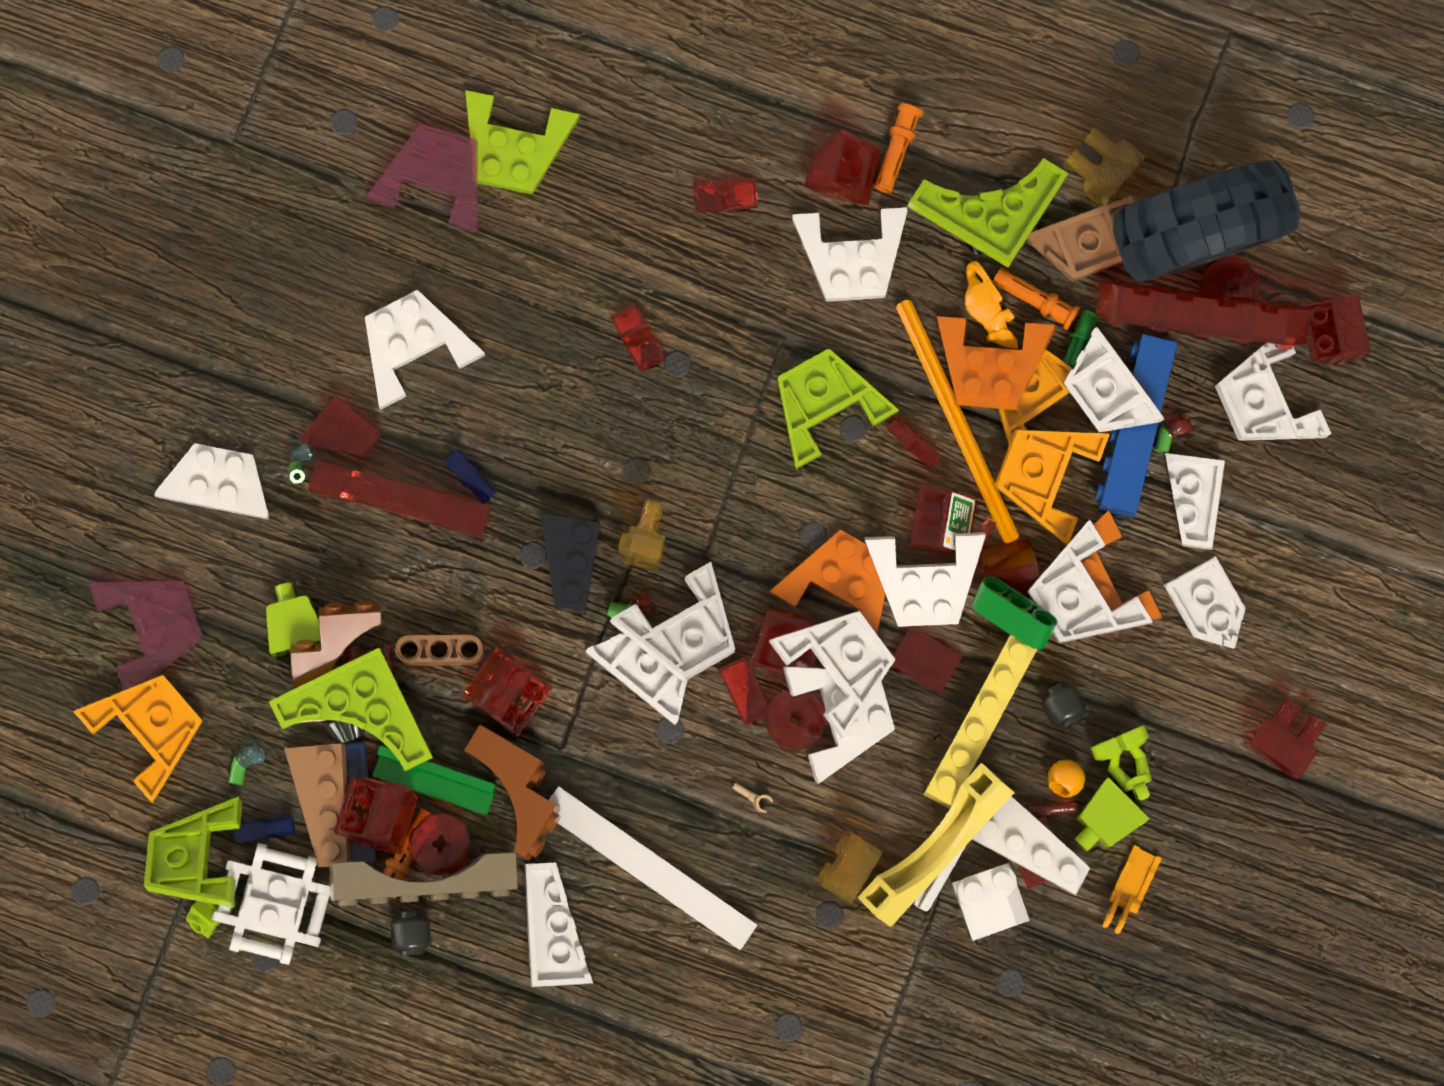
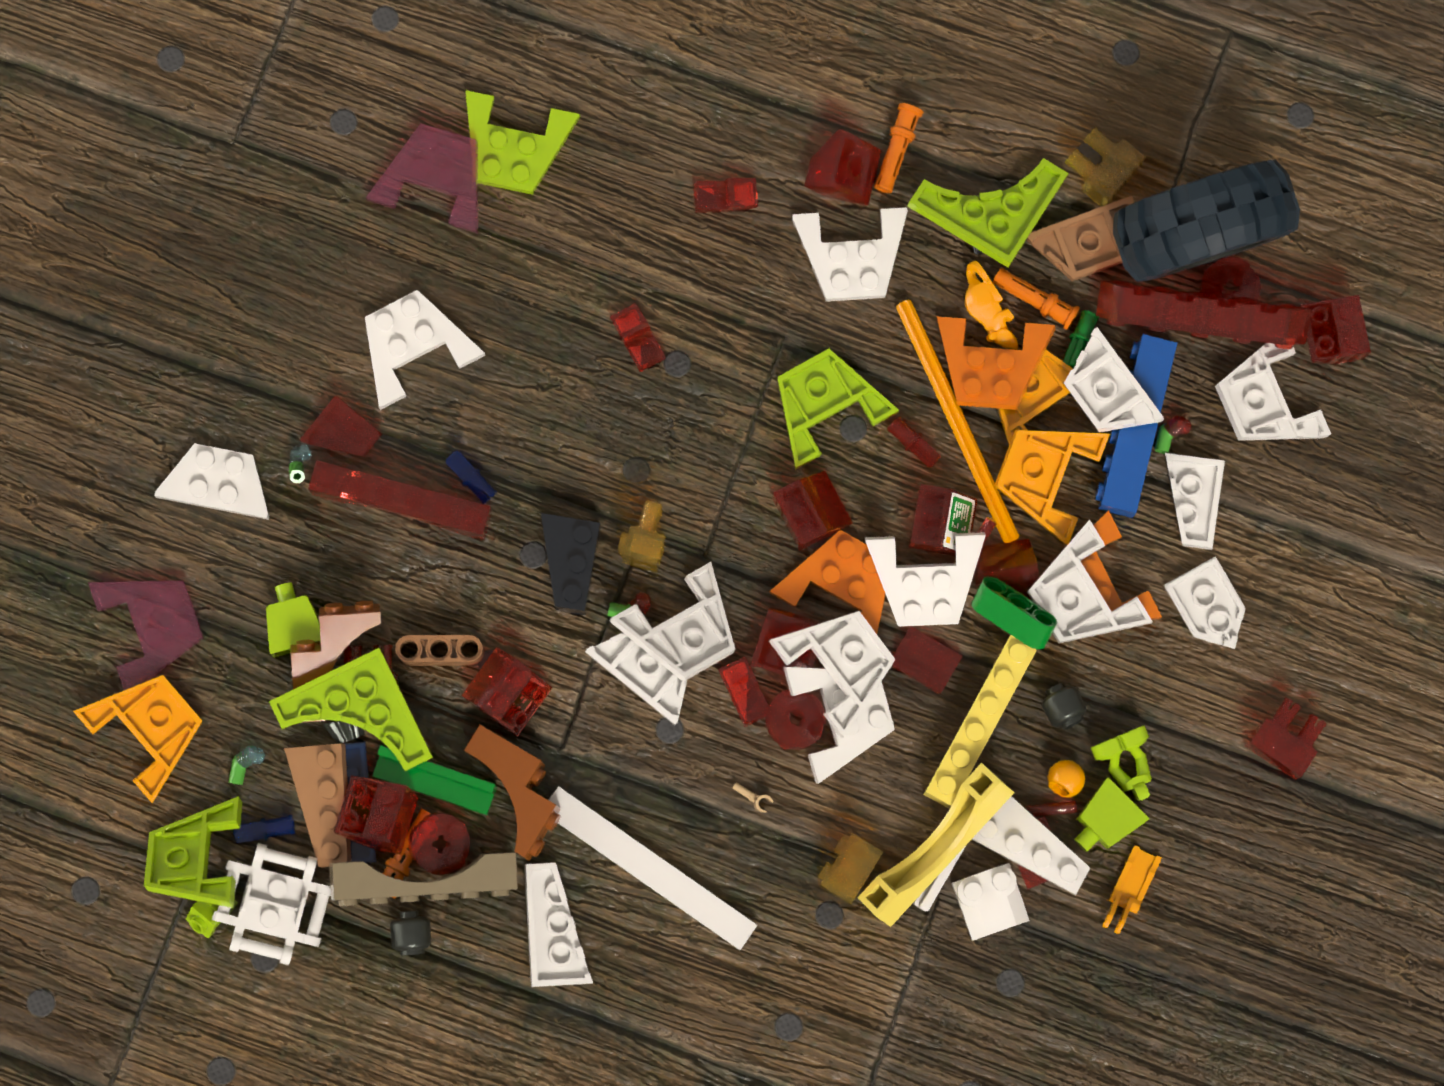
(811, 509): none -> clear red slope

